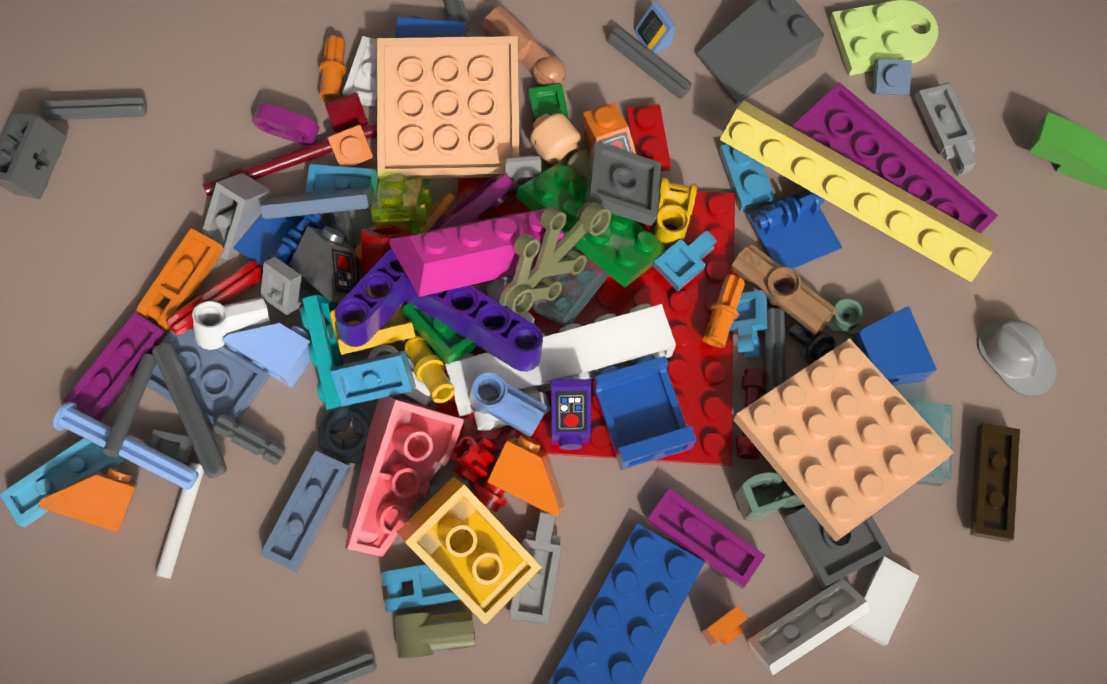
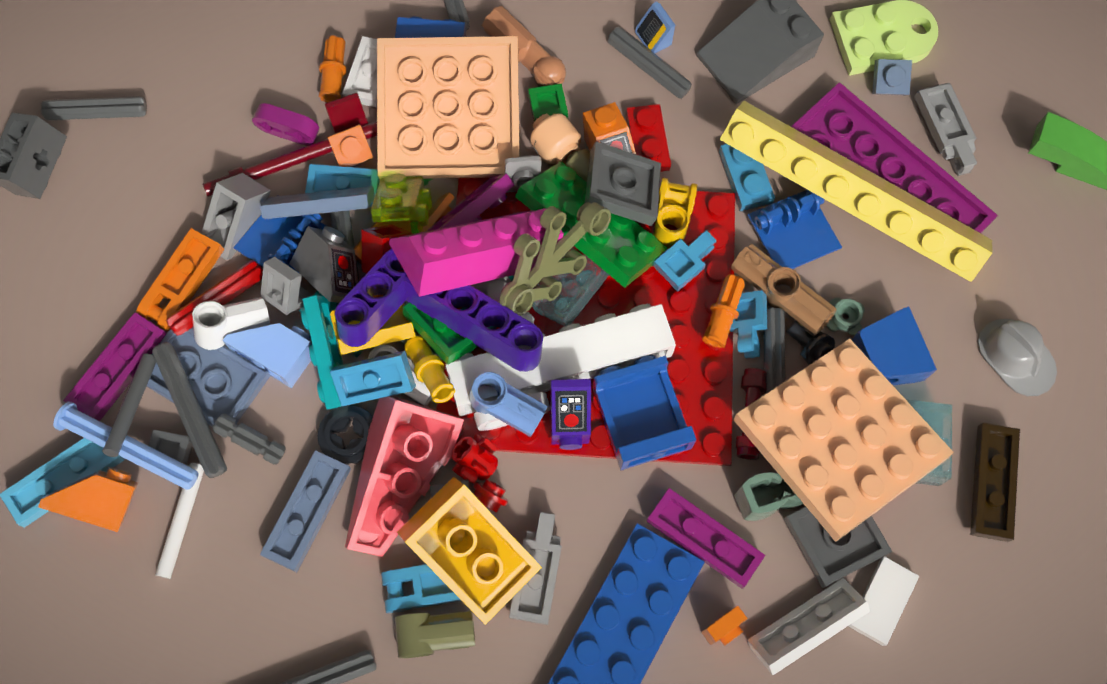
(528, 475): orange slope -> none

